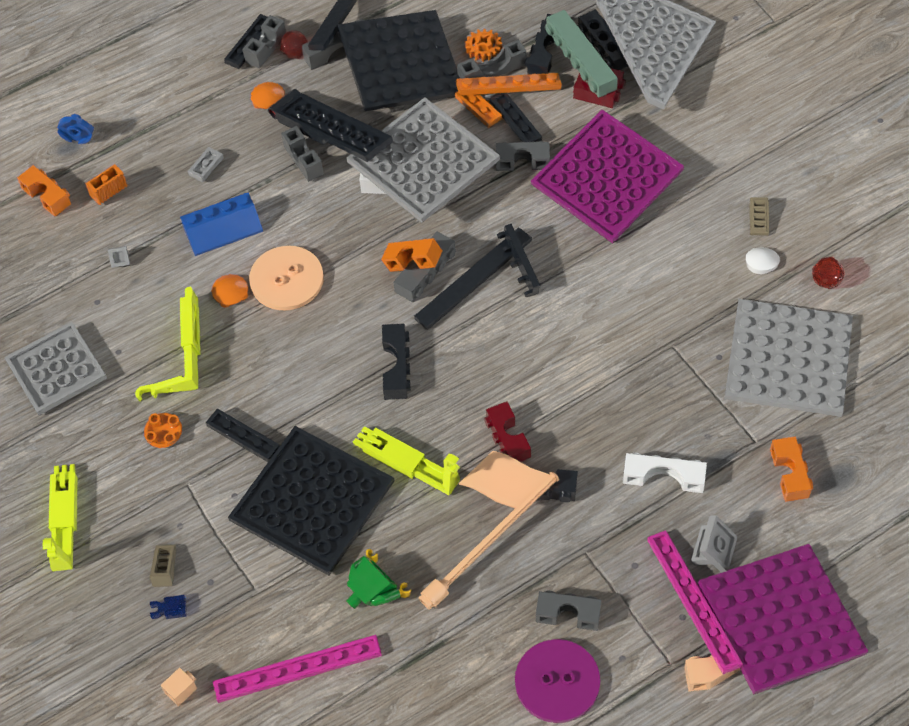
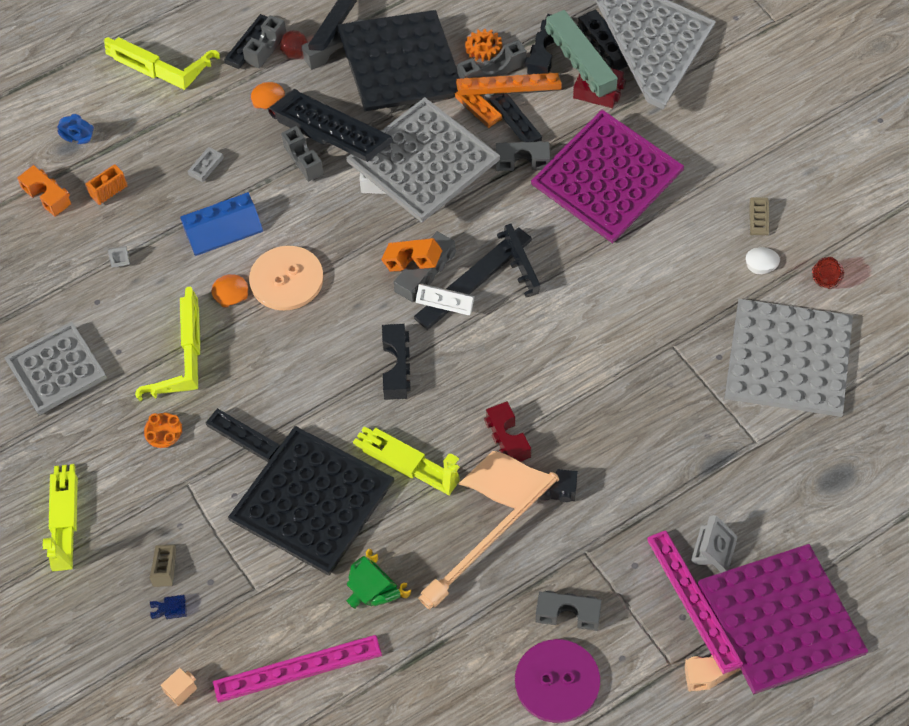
(151, 65): none -> neon yellow hinge
(445, 299): none -> white plate
(642, 467): white arch -> none
(788, 453): orange arch -> none

